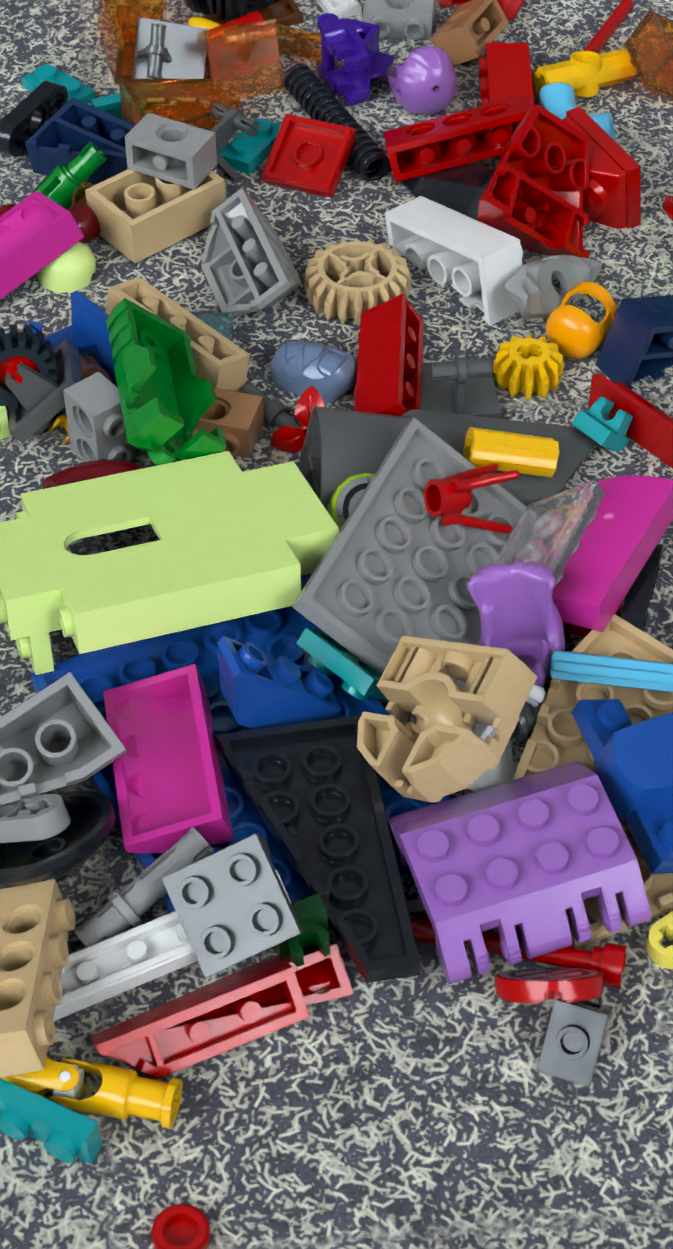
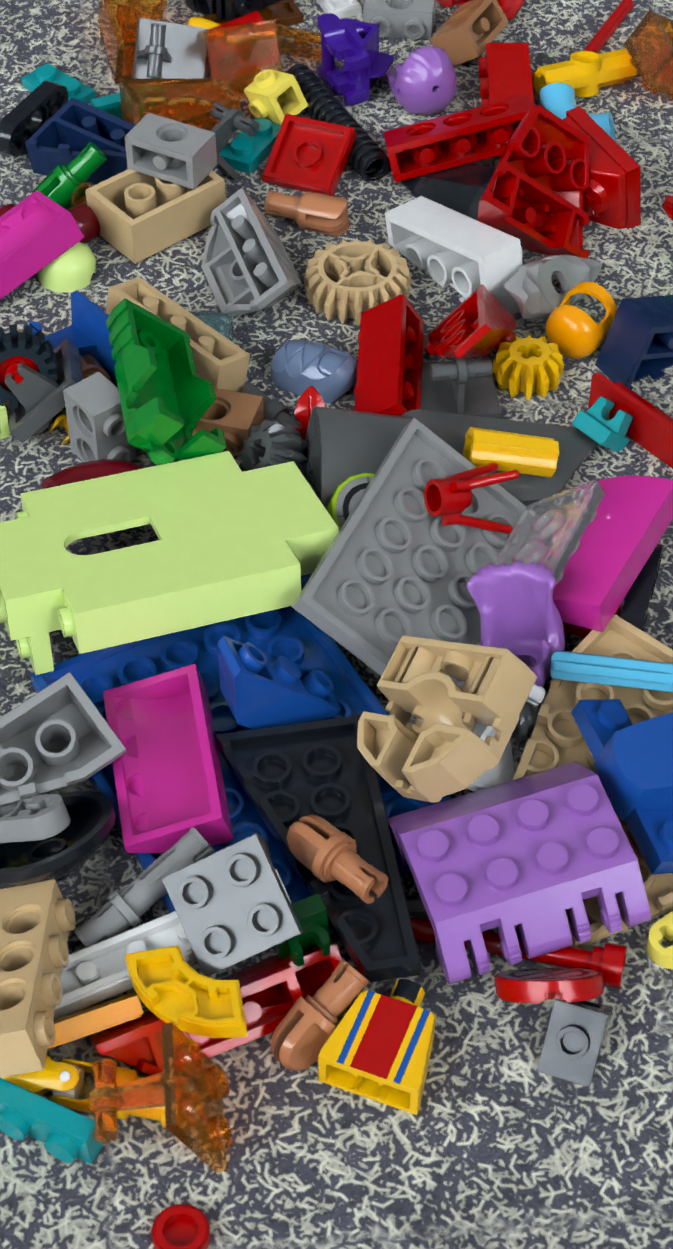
(96, 1018): none -> light orange tile
(184, 996): none -> yellow tile
(188, 1089): none -> clear orange plate
(272, 445): none -> dark grey gear
(274, 95): none -> light yellow brick
(311, 211): none -> nougat arm
(313, 1019): none -> nougat arm
(332, 657): teal plate -> none
(333, 857): none -> nougat arm
(382, 1047): none -> torso
(471, 328): none -> red wedge

